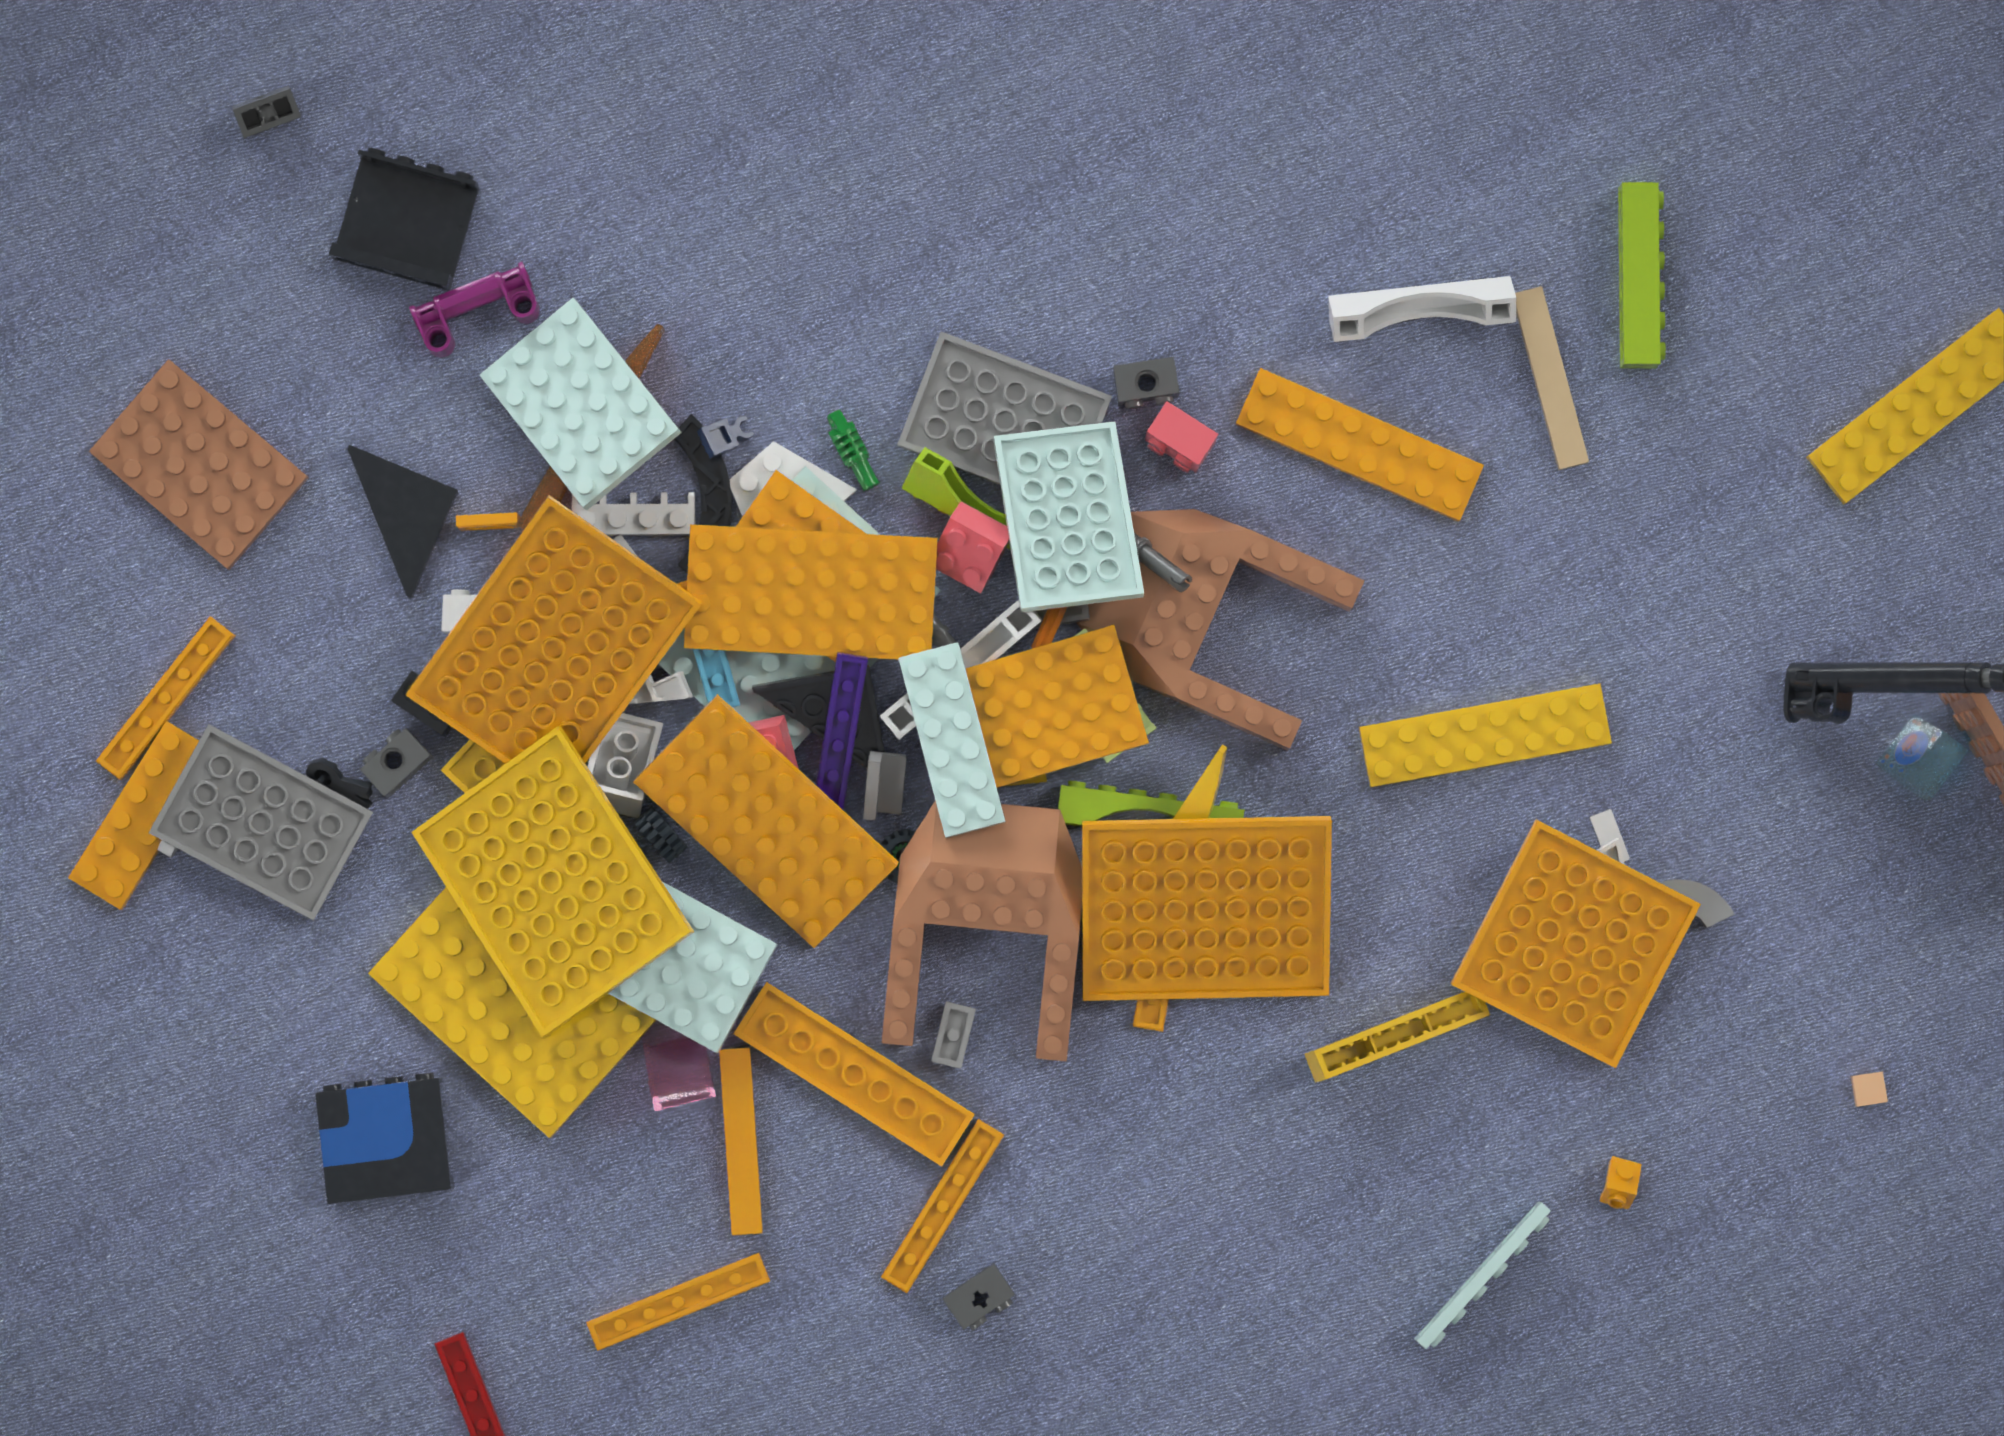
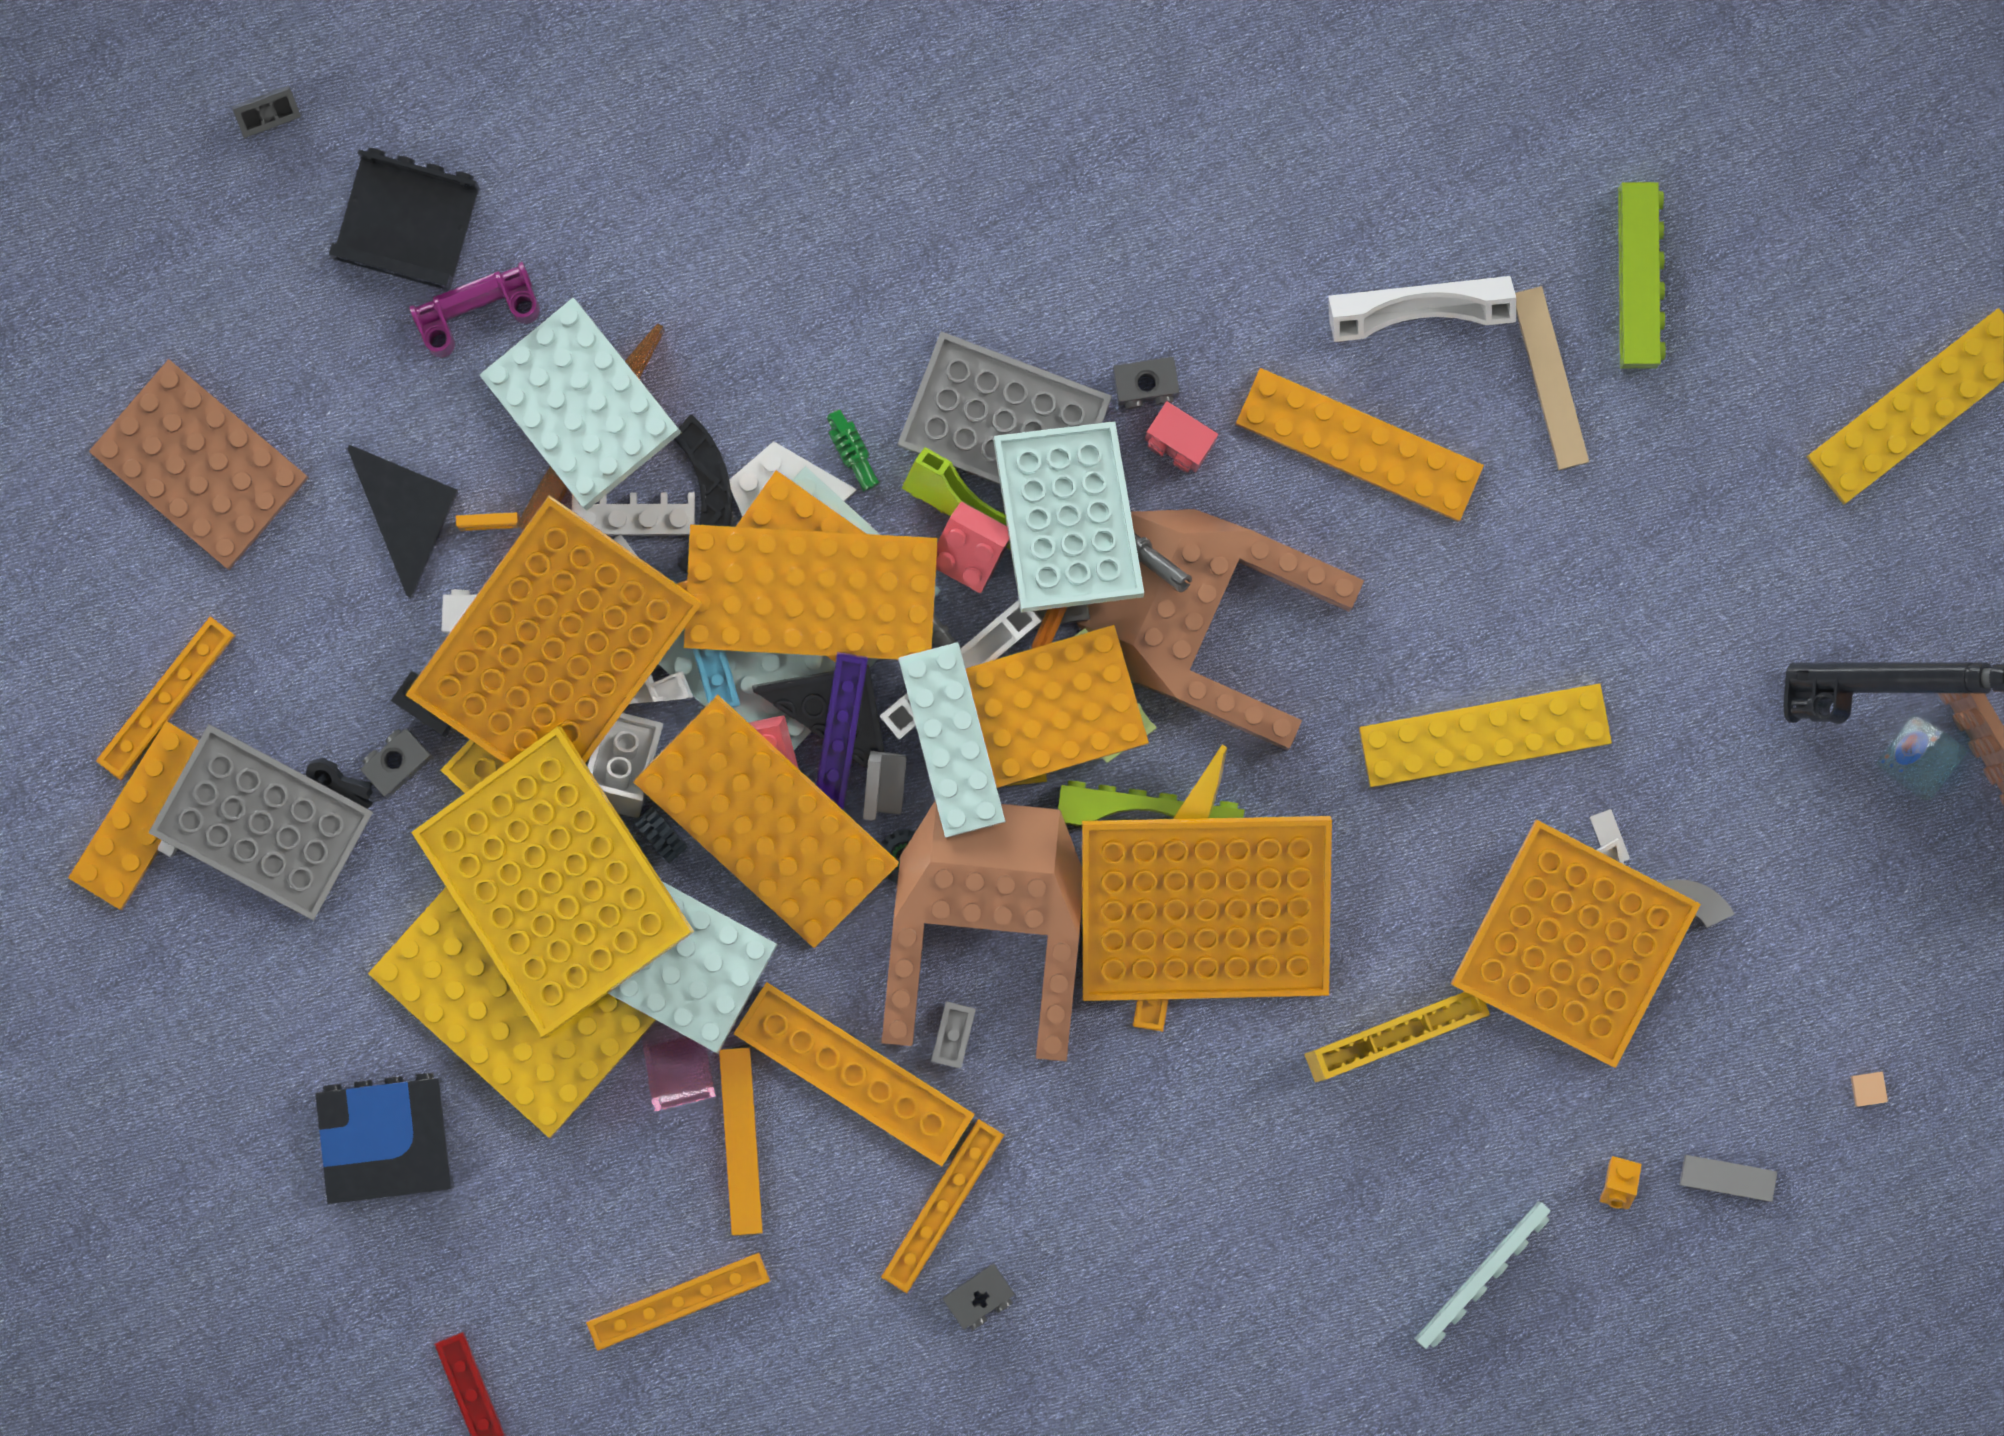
(721, 437): plate -> none
(1728, 1178): none -> light grey tile

